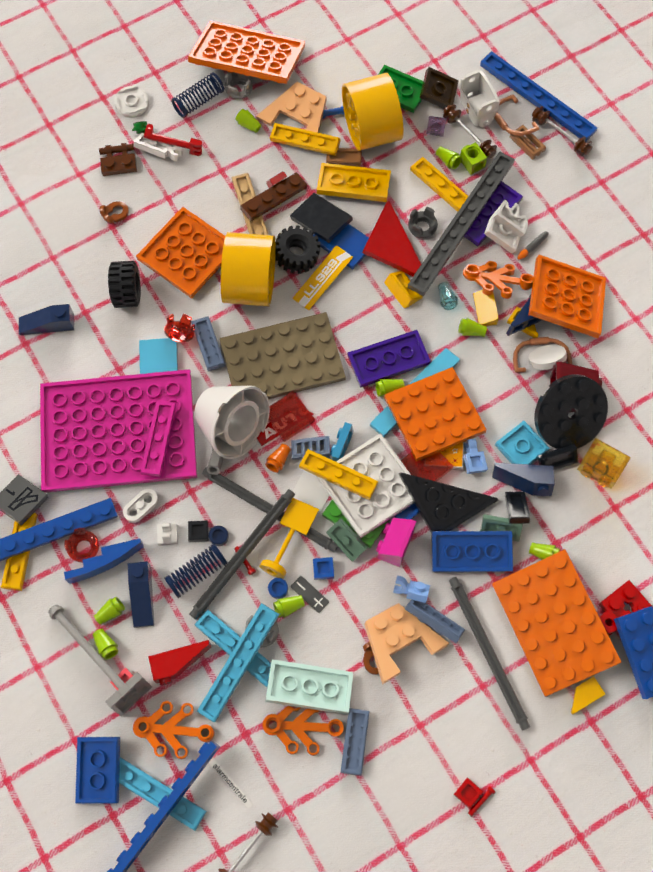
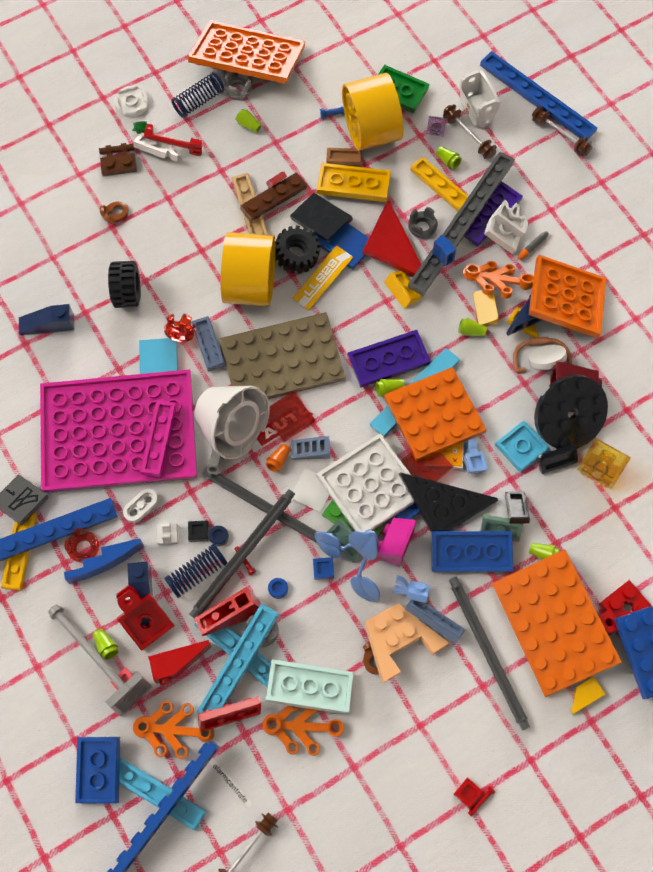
(109, 610): lime cone -> none
(135, 610): none -> red plate
(184, 252): orange plate -> none
(228, 612): none -> red slope
(229, 713): none -> red plate
(288, 605): lime cone -> none
(299, 104): light nougat wing -> none
(299, 518): yellow piece -> none
(305, 139): yellow tile -> none
(309, 594): dark grey sticker -> none
(338, 474): yellow tile -> none
(344, 436): dark azure plate -> none
(355, 742): sand blue plate -> none
(367, 546): none -> medium blue plant
(438, 88): dark brown tile -> none
(444, 250): none -> blue piece
(447, 296): clear light blue cone -> none
(473, 164): lime brick -> none
(504, 125): nougat piece -> none
(526, 145): medium nougat tile -> none
(528, 478): dark blue slope -> none

